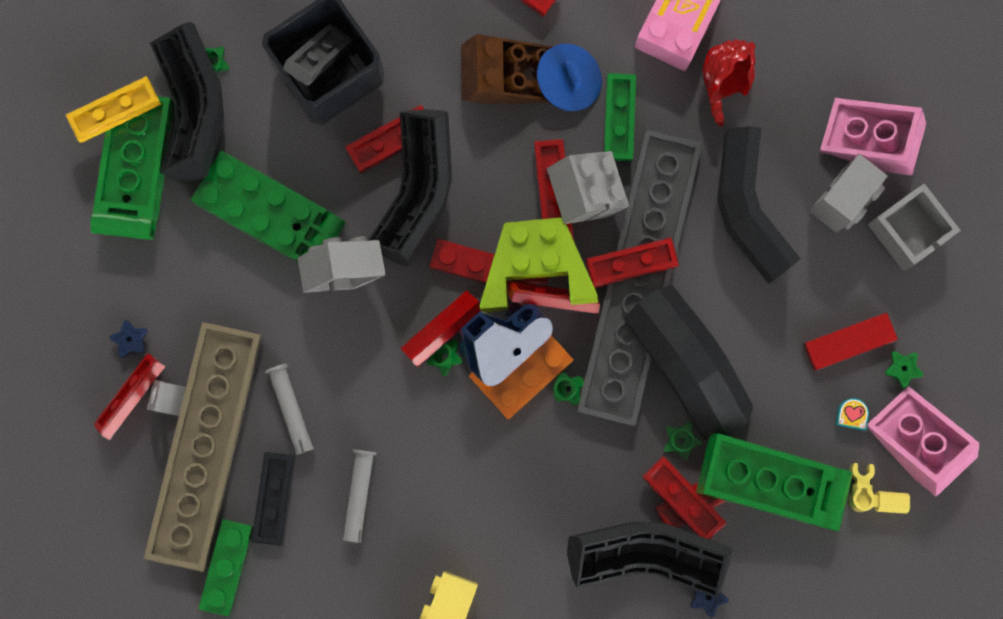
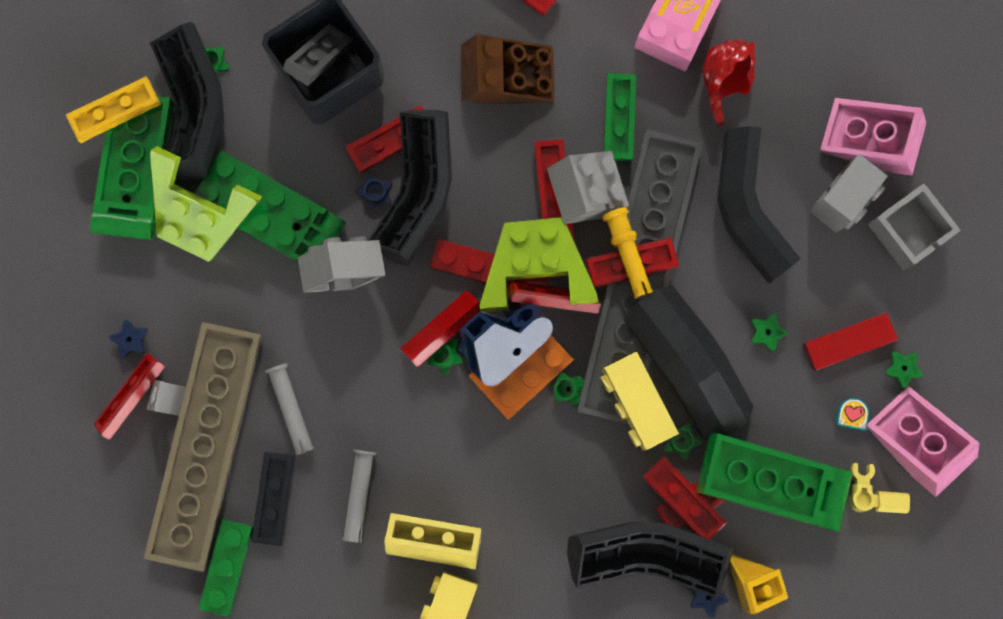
(190, 219): none -> lime wing
(367, 191): none -> dark blue plate
(433, 541): none -> light yellow brick
(569, 77): blue shield -> none
(624, 239): none -> yellow pin
(638, 402): none -> light yellow brick
(757, 585): none -> yellow slope
(761, 337): none -> green plate

